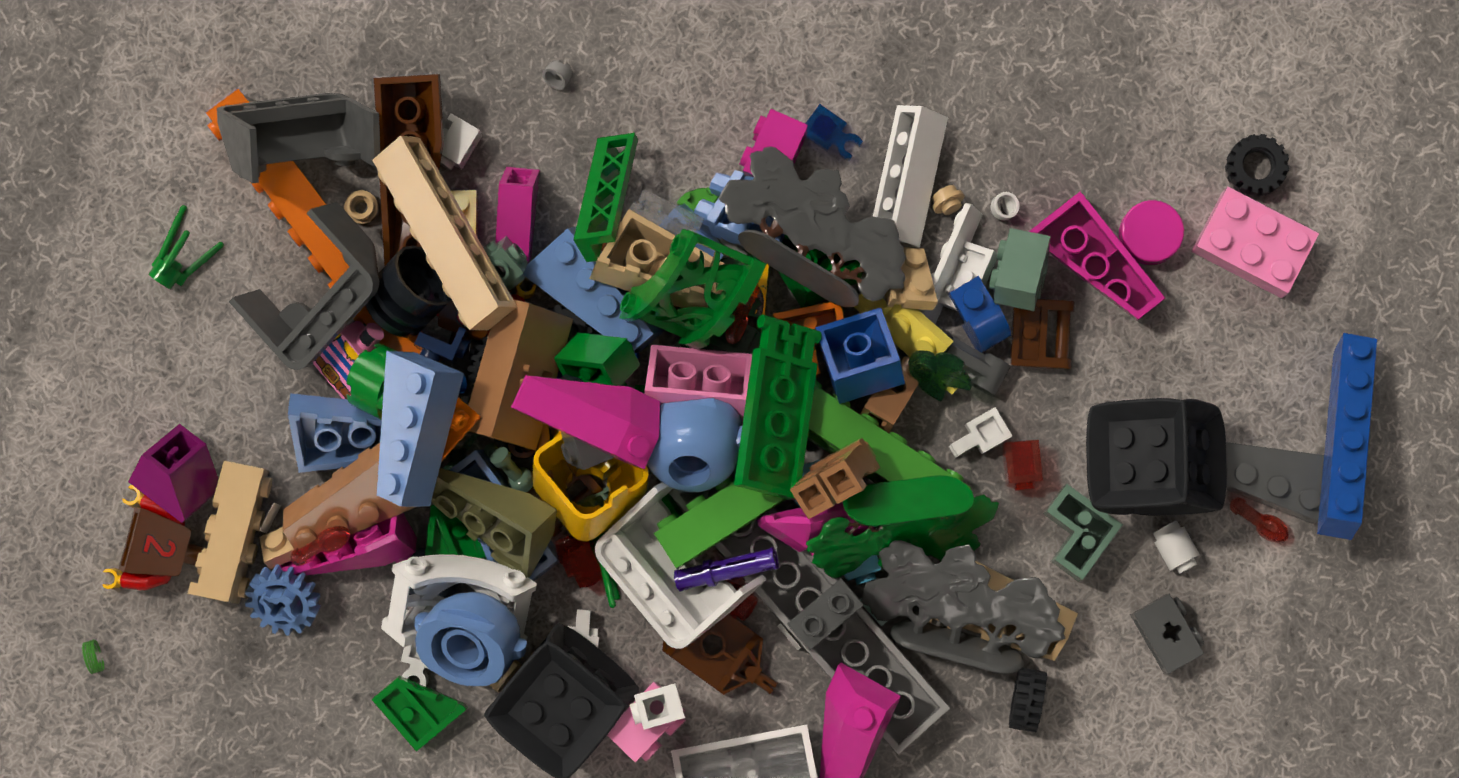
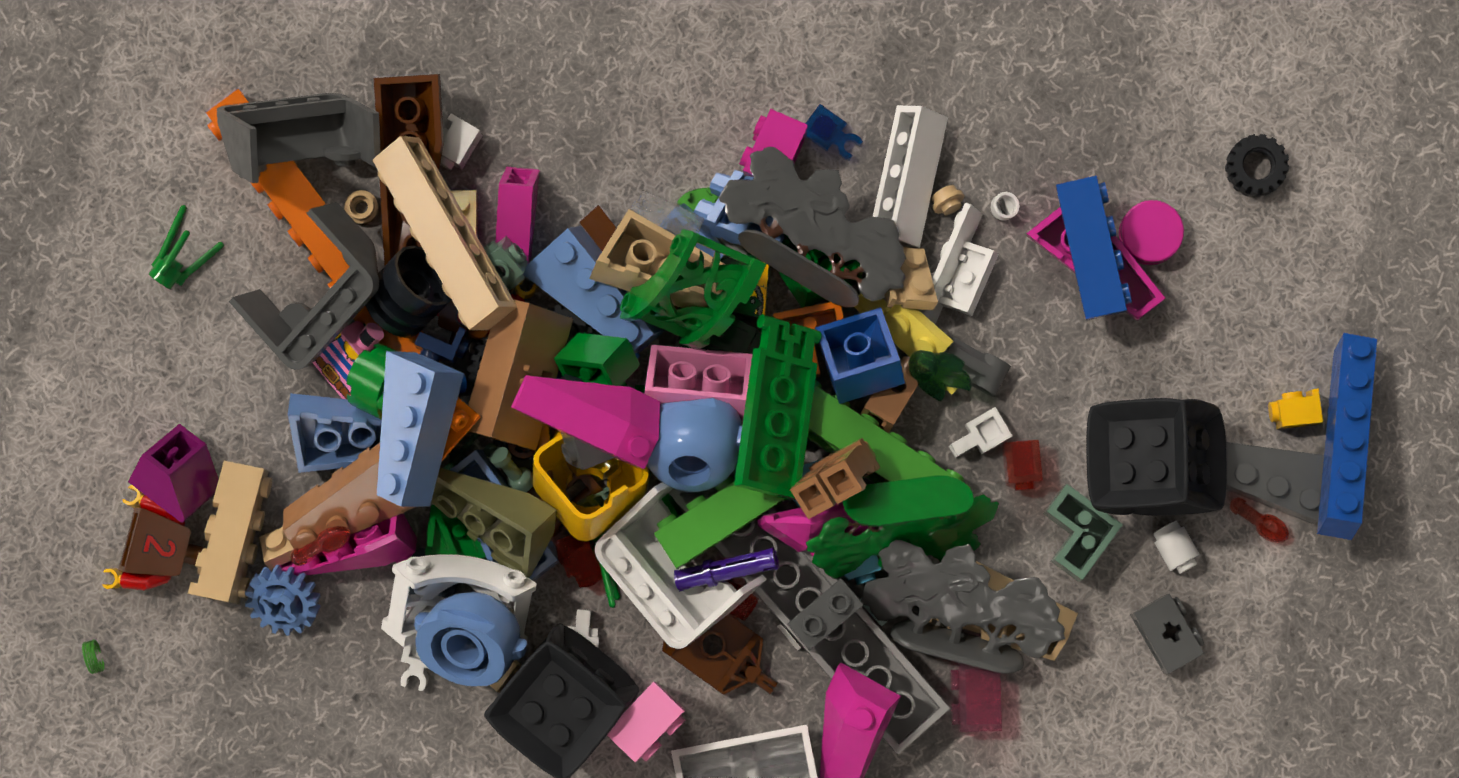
(270, 518): white sticker -> none
(417, 710): green wing -> none
(557, 74): light grey hinge -> none
(602, 185): green fence -> none
(672, 707): white brick -> none
(737, 328): clear red piece -> none
(977, 699): none -> clear pink brick
(982, 317): blue brick -> none
(1020, 269): sand green brick -> none
(1027, 700): black tyre -> none
(1030, 335): reddish brown plate -> none
(1091, 247): none -> blue brick
(1255, 242): bright pink brick -> none
(1296, 410): none -> yellow brick

